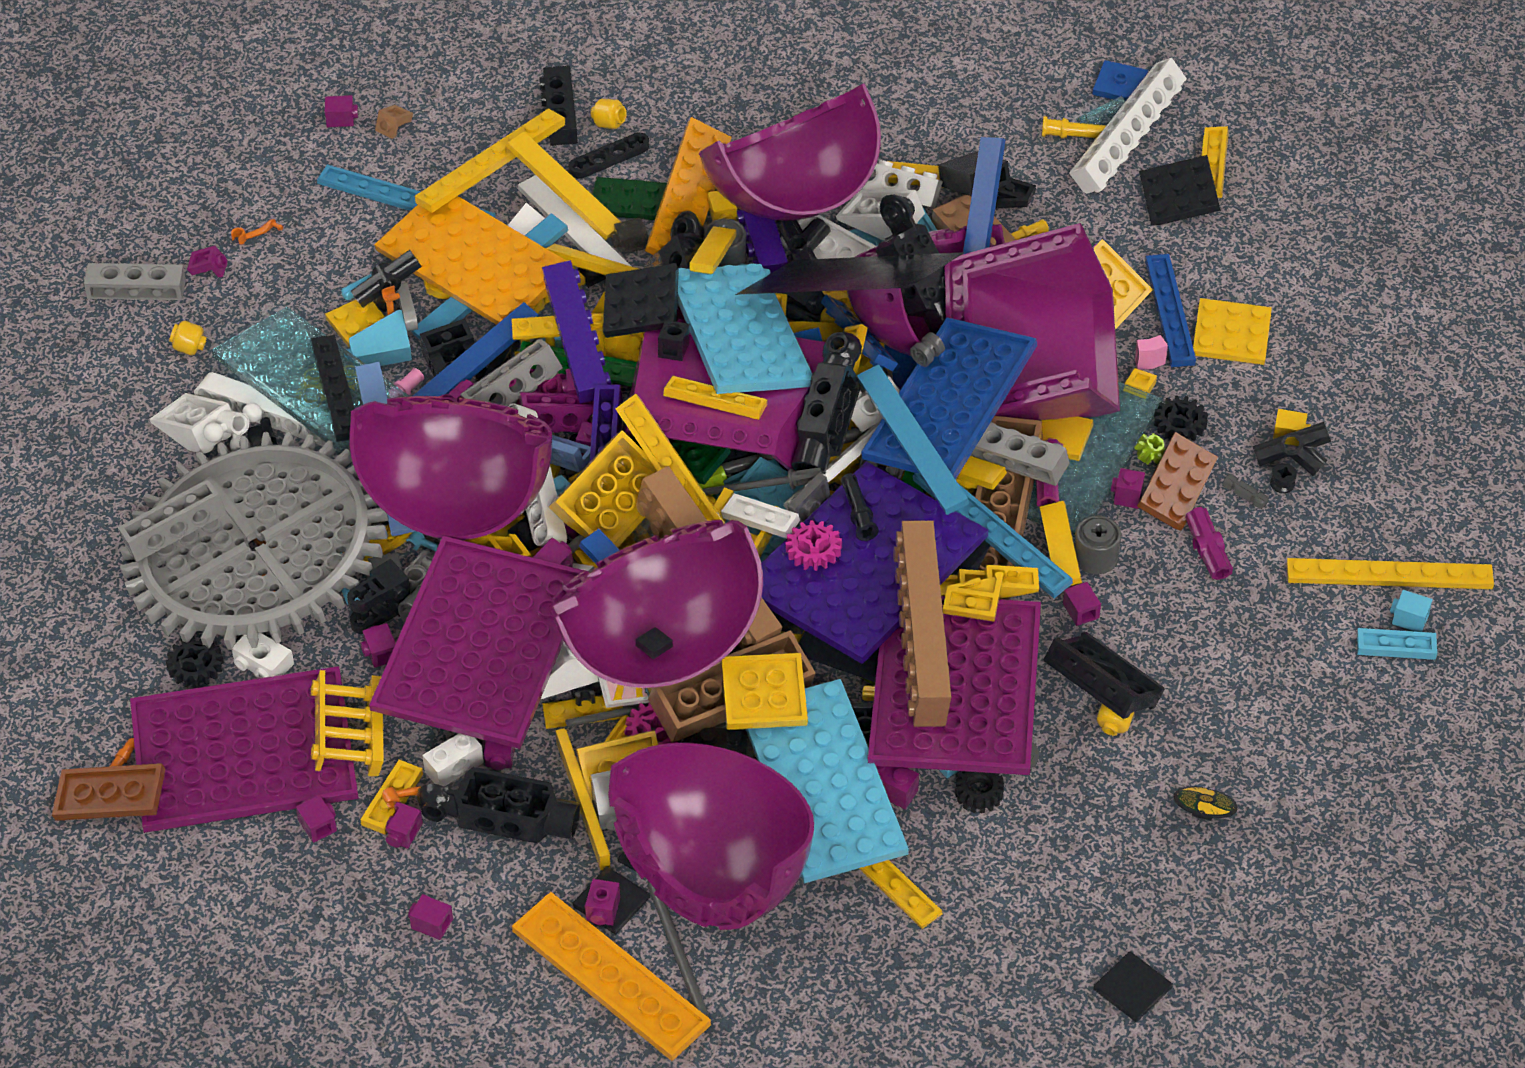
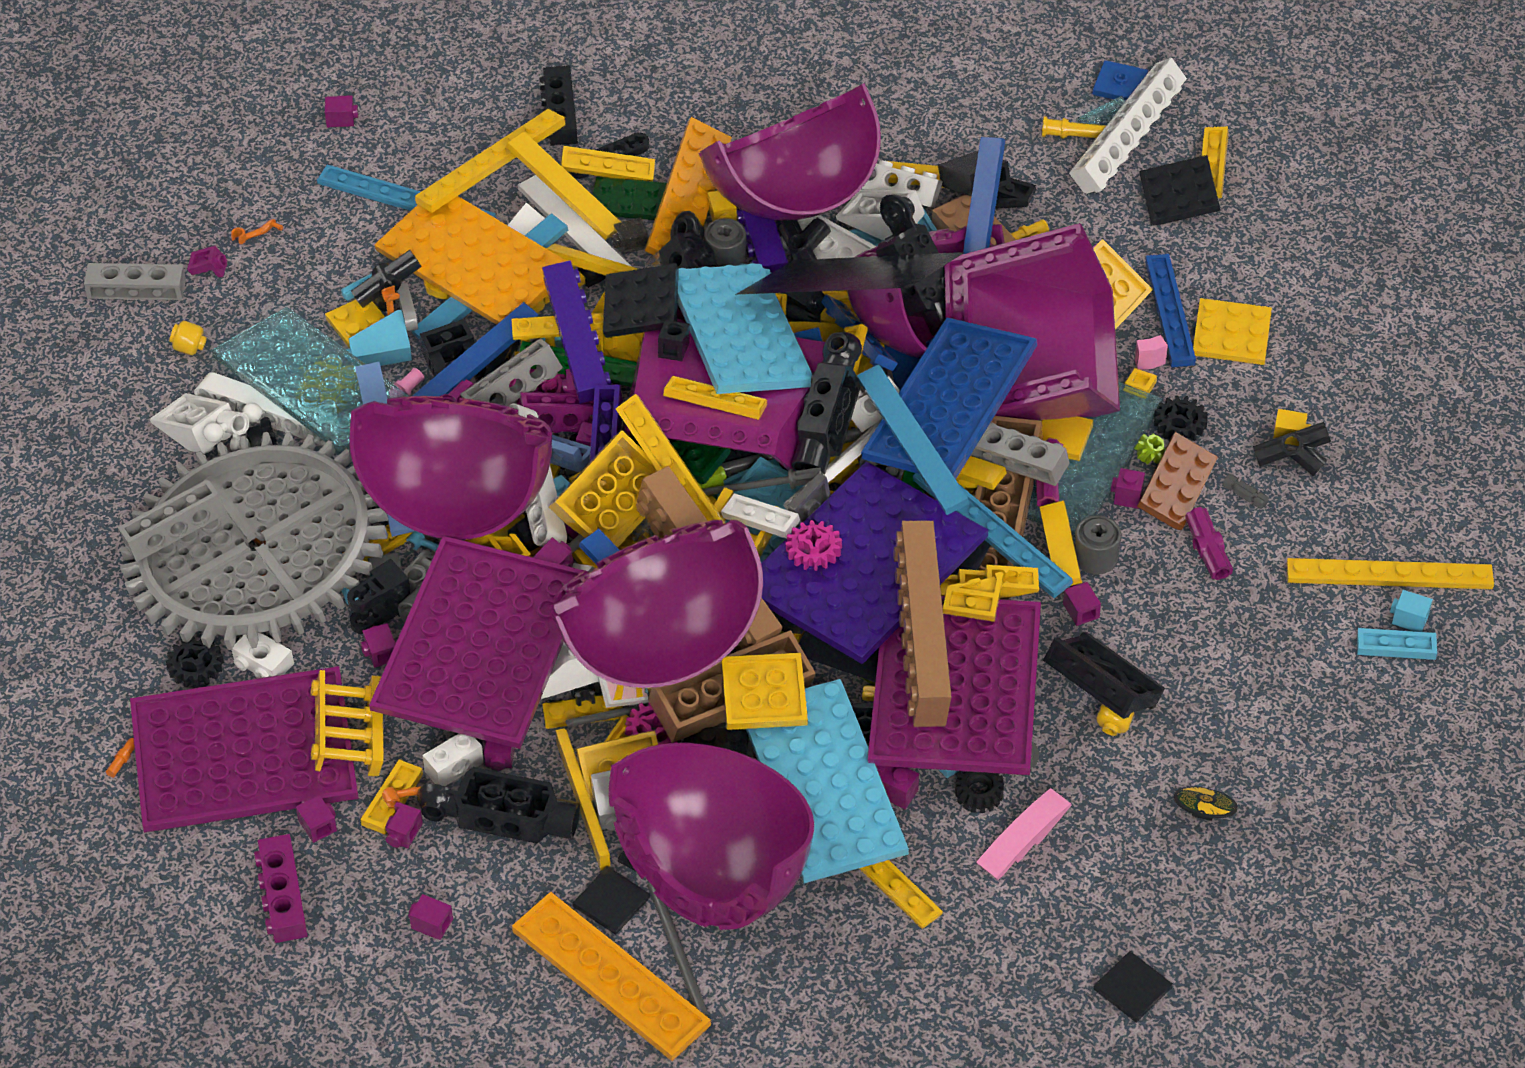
(108, 792): dark orange plate -> none
(272, 853): none -> magenta brick
(333, 384): black plate -> none
(390, 119): medium nougat bracket -> none
(602, 902): magenta brick -> none
(607, 164): none -> yellow plate
(608, 113): yellow head -> none
(654, 643): black tile -> none
(712, 250): yellow tile -> none
(861, 514): black pin -> none
(930, 347): dark grey wheel -> none
(1023, 833): none -> bright pink slope
(1284, 484): black wheel -> none

